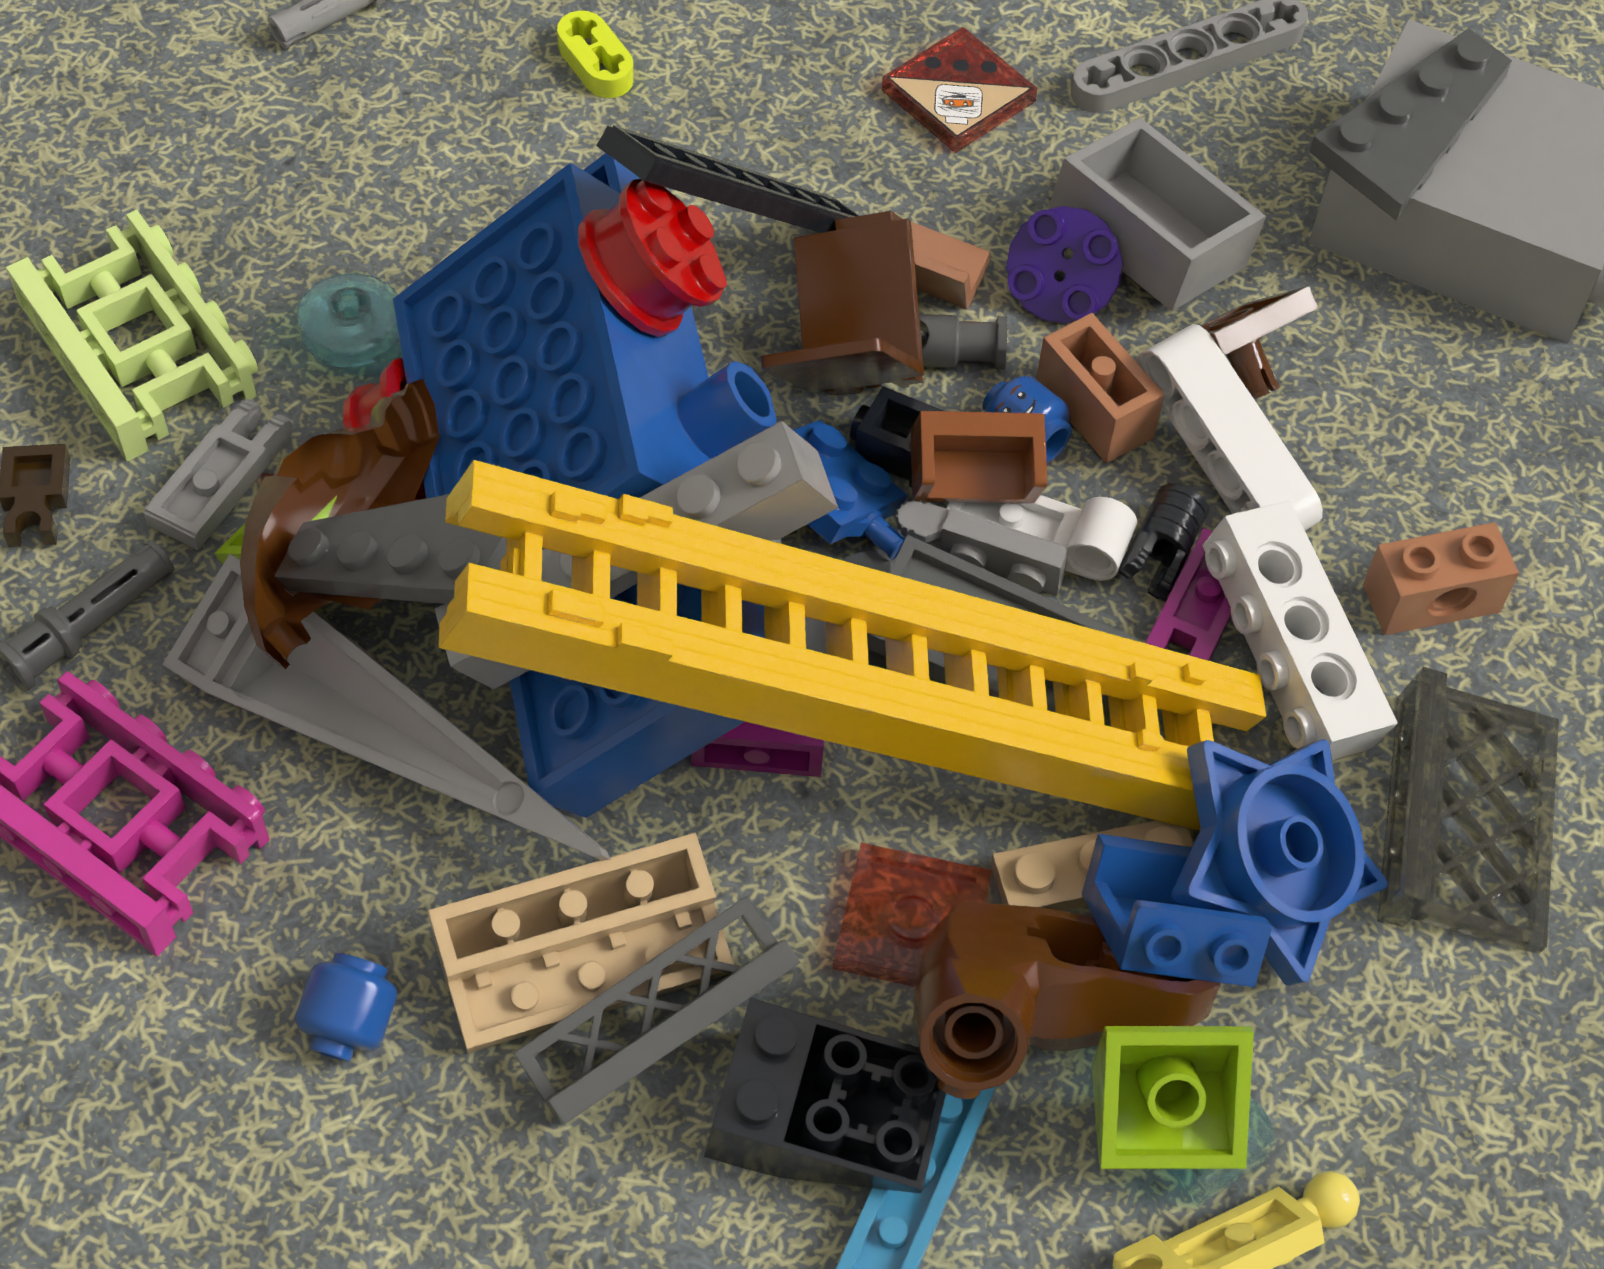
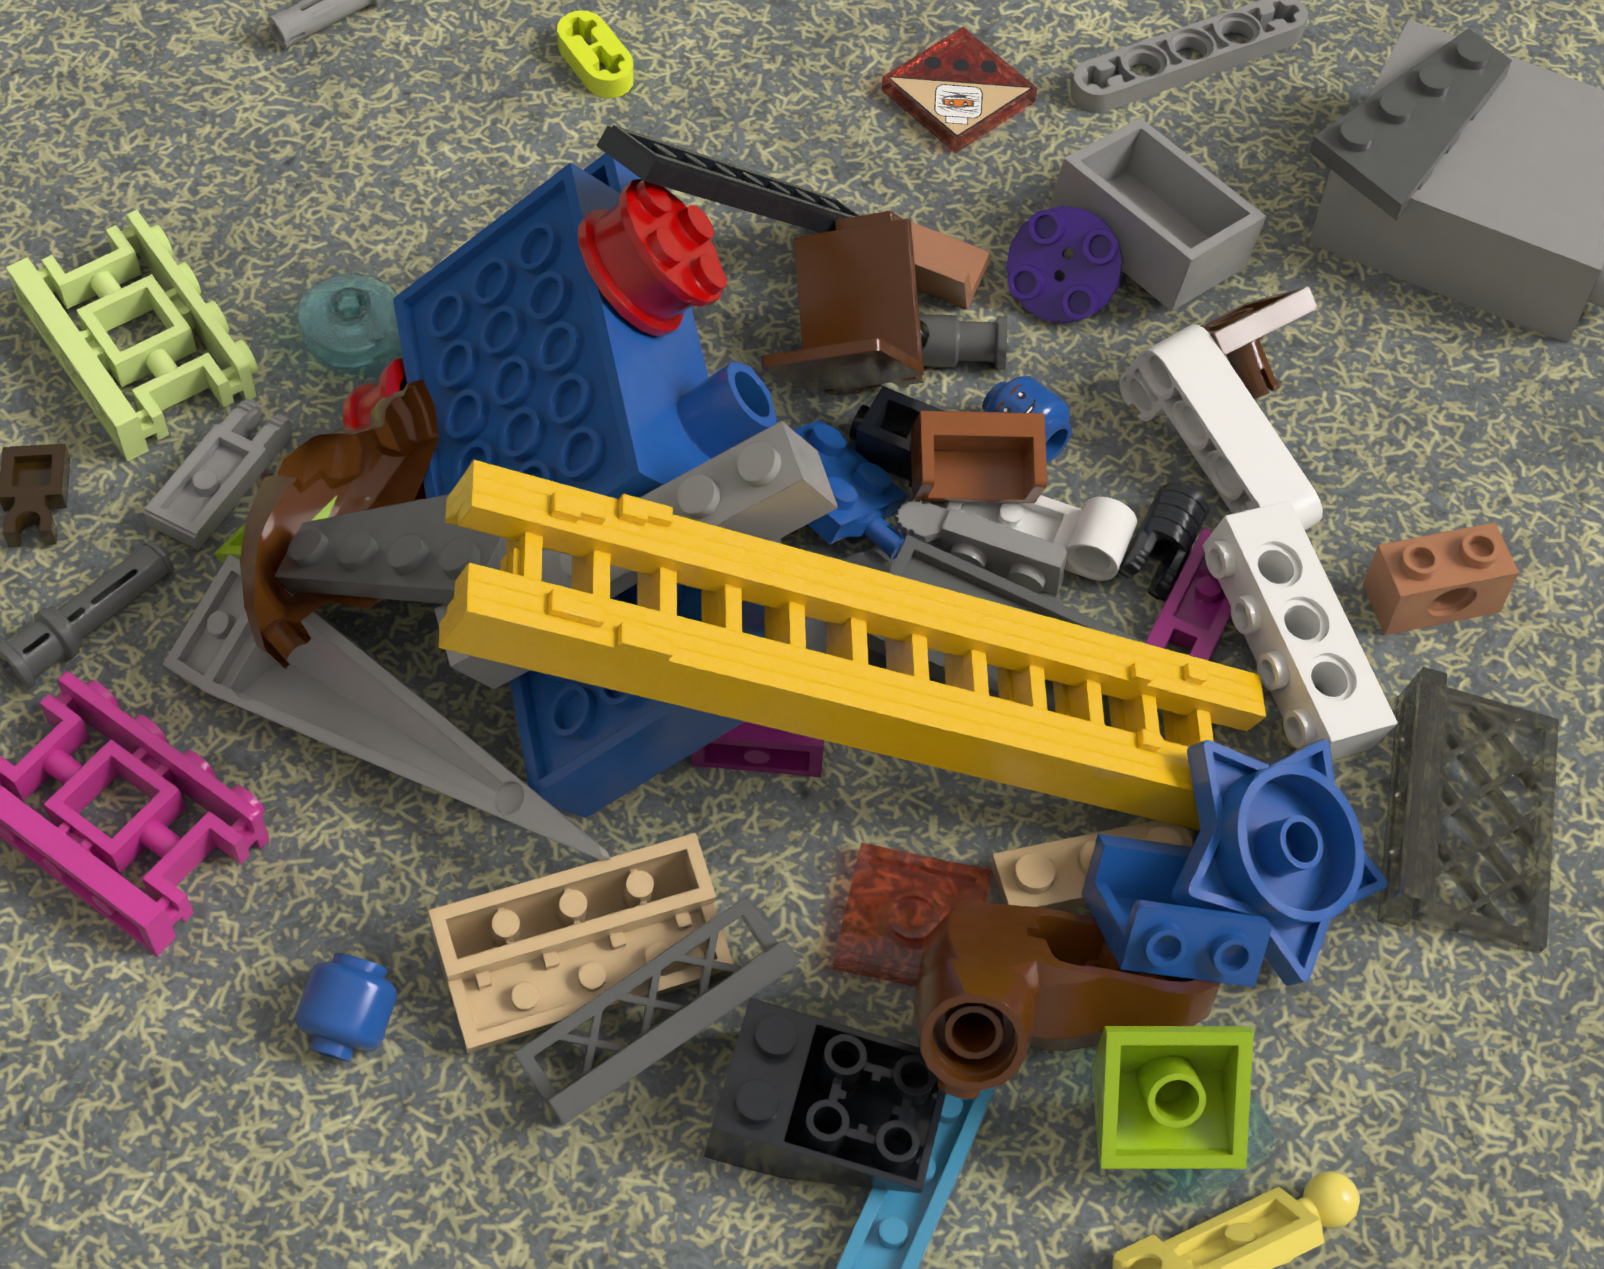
(1103, 385): nougat brick -> none

